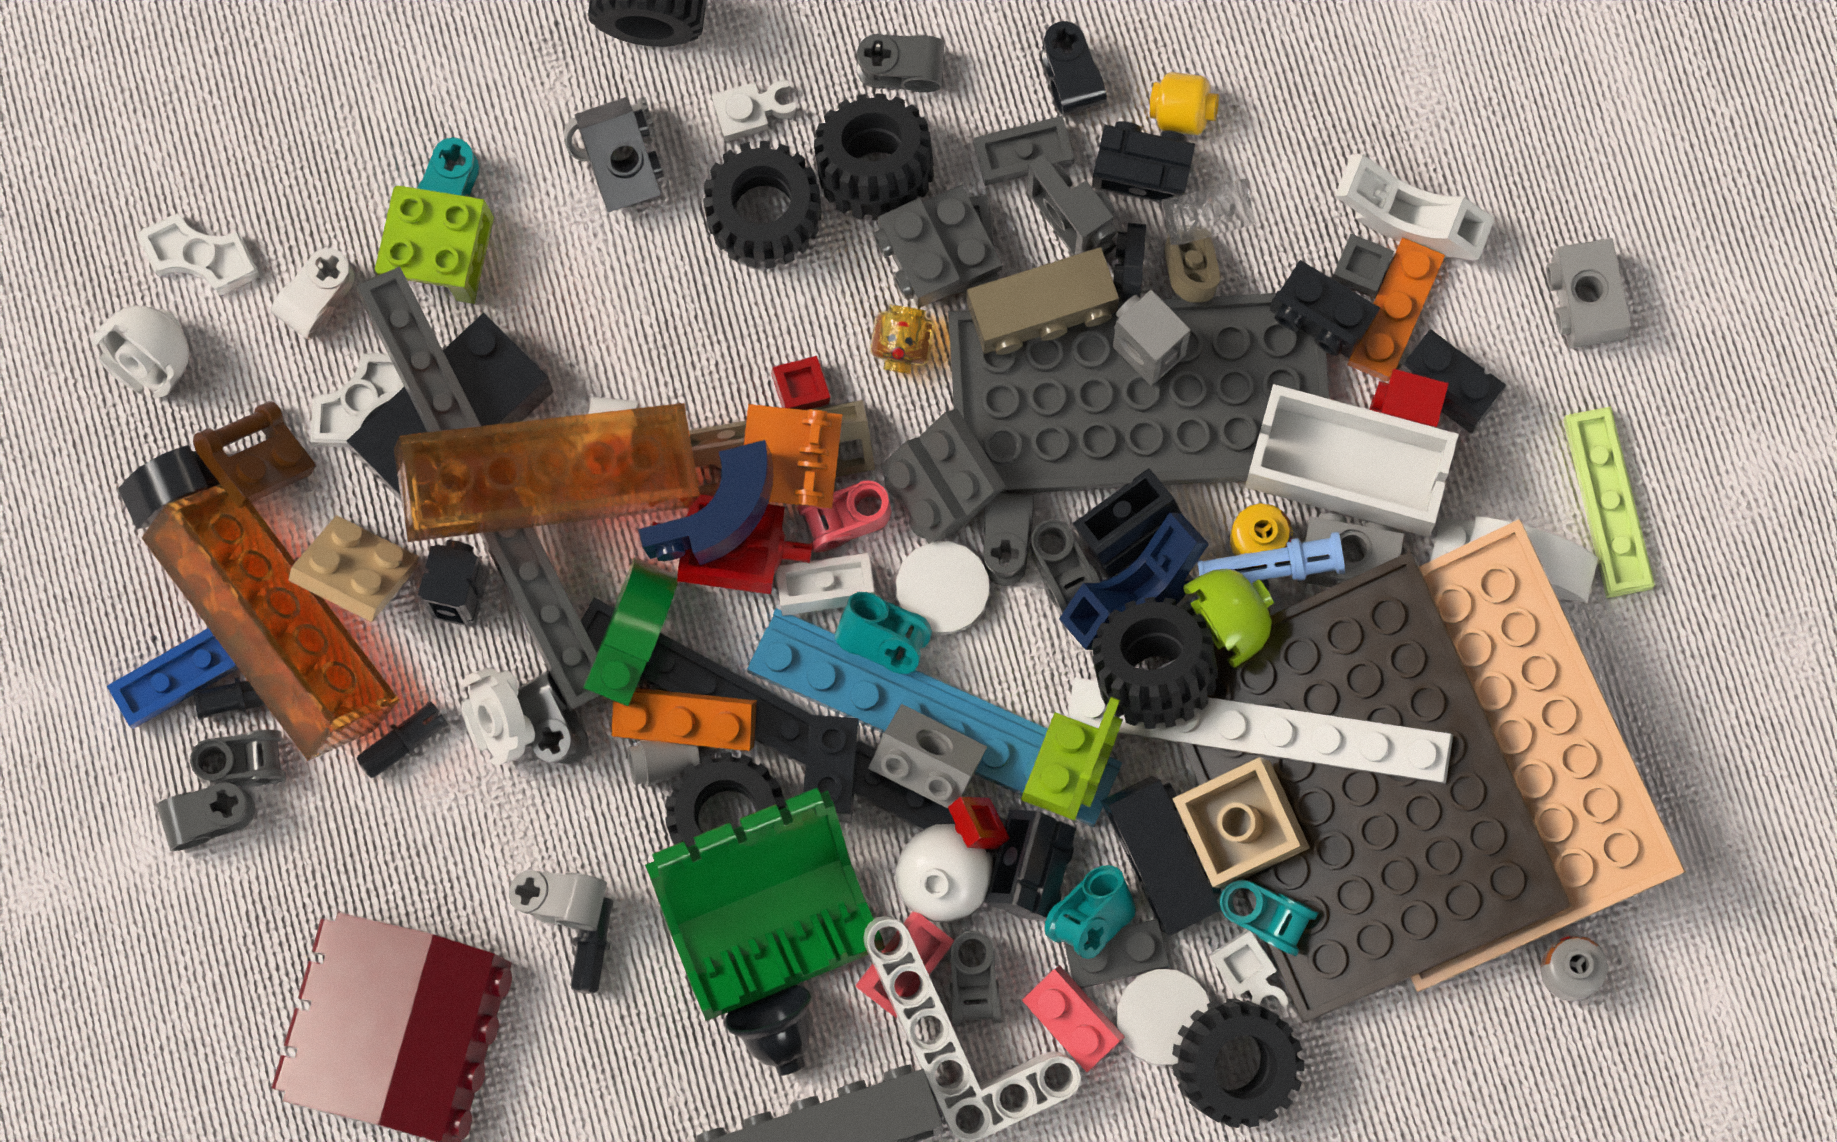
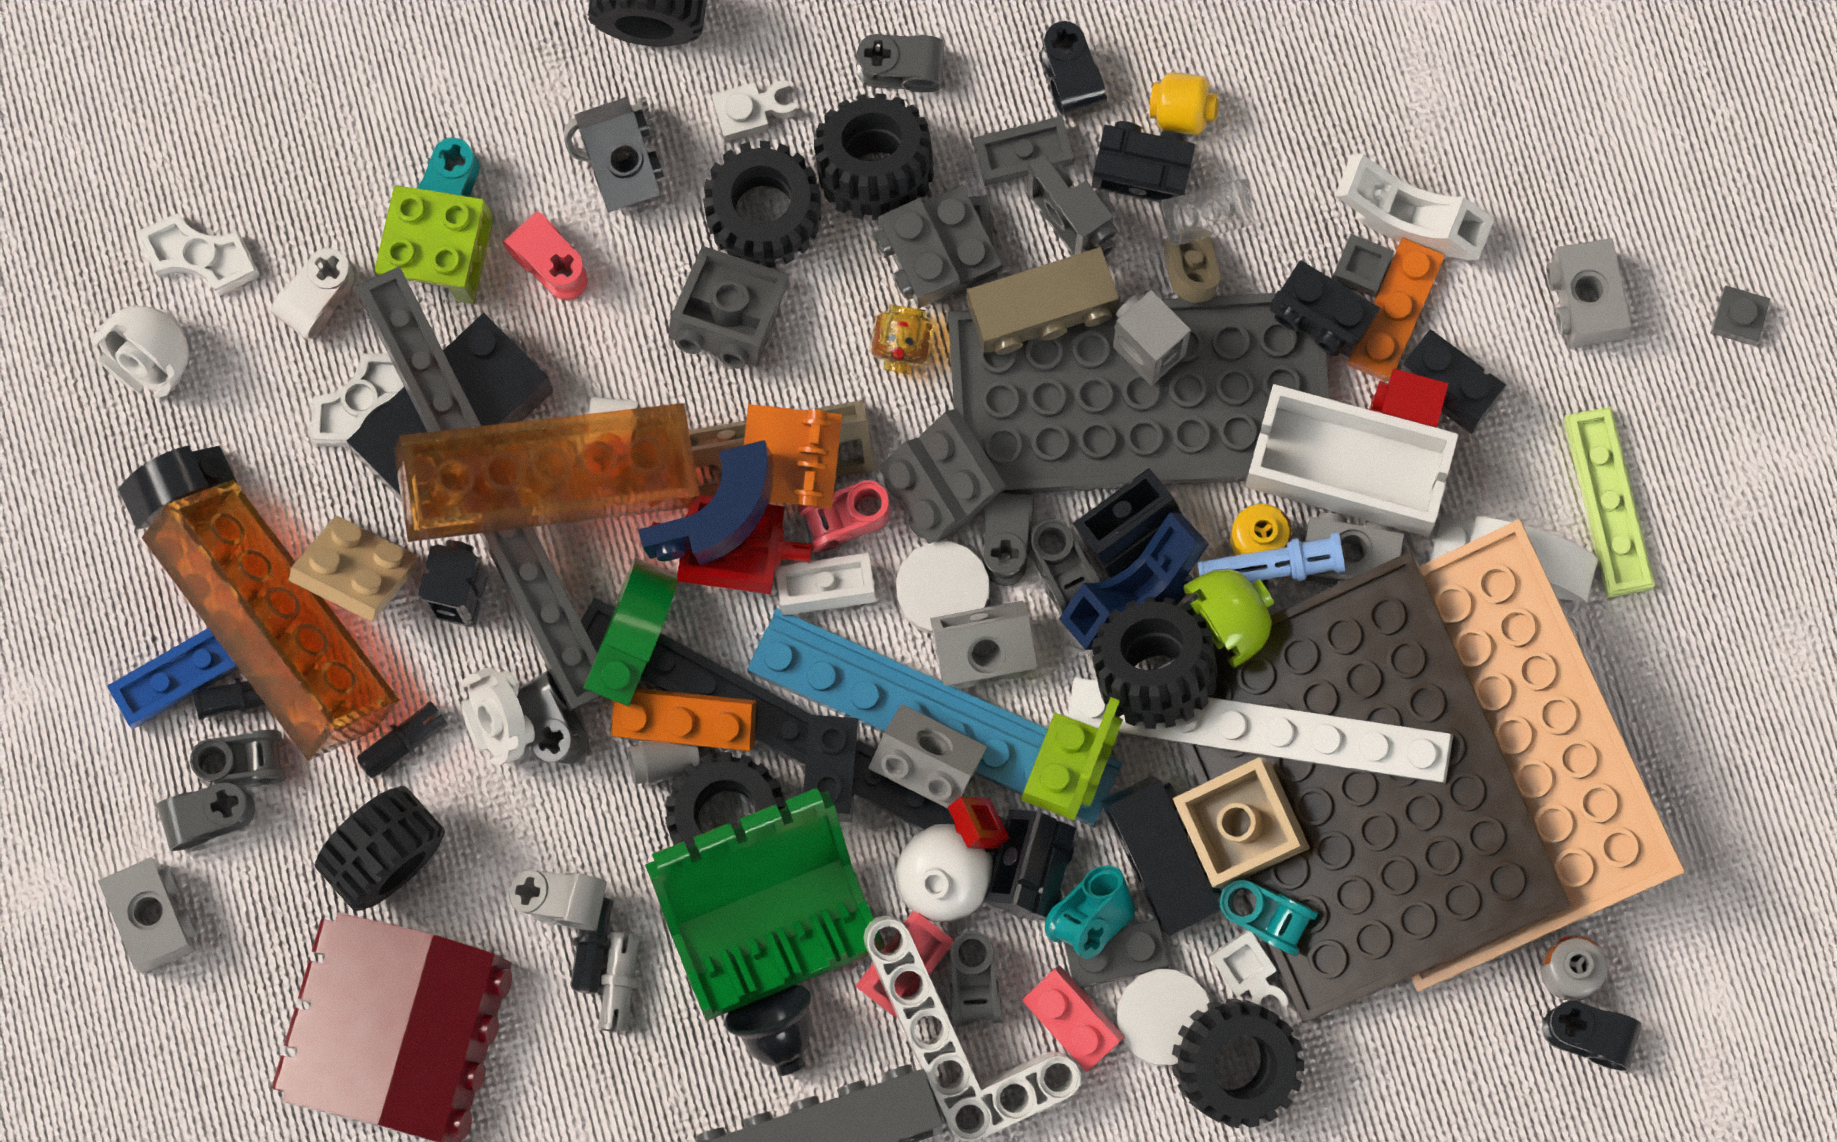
(128, 894): none -> light grey brick
(260, 468): reddish brown plate -> none
(379, 848): none -> black tyre
(543, 253): none -> coral piece
(619, 982): none -> light grey pin
(727, 308): none -> dark grey plate
(801, 384): red plate -> none
(878, 631): teal piece -> none
(960, 632): none -> light grey brick
(1130, 248): black plate -> none
(1600, 1036): none -> black piece
(1740, 315): none -> dark grey plate

